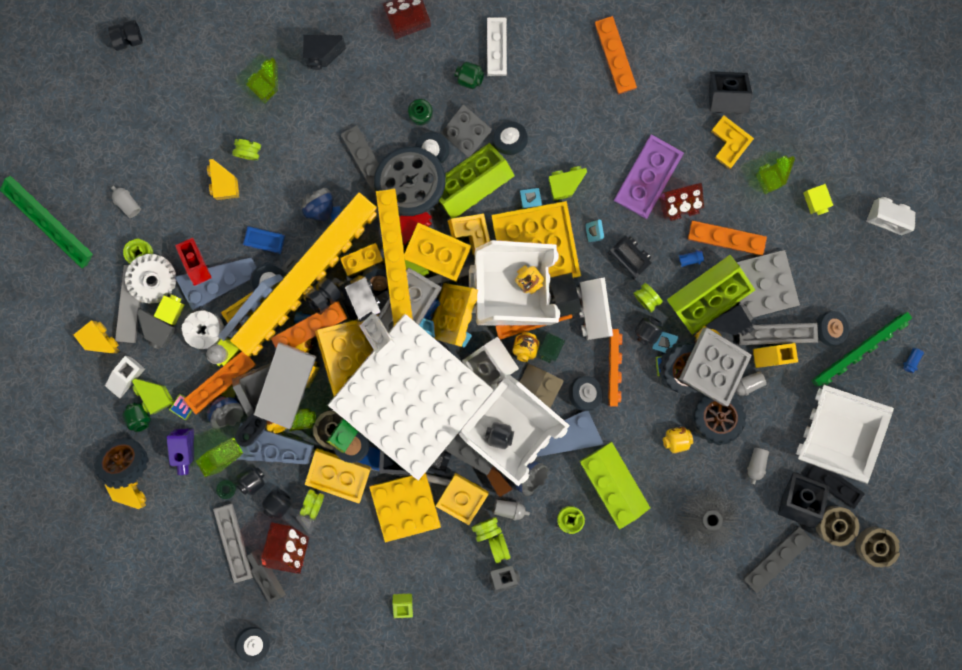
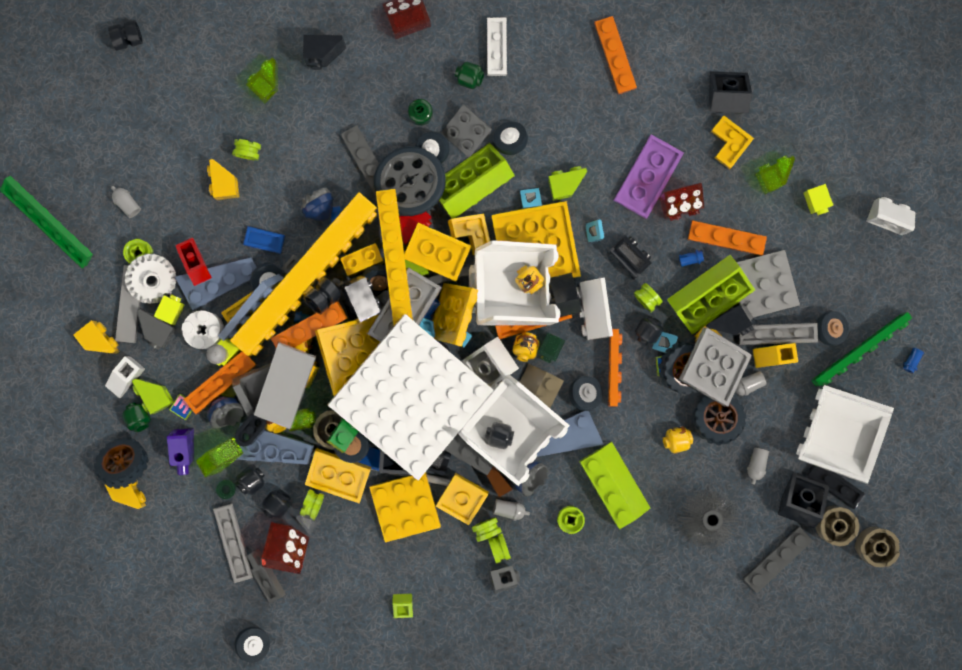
(377, 335): white plate -> none

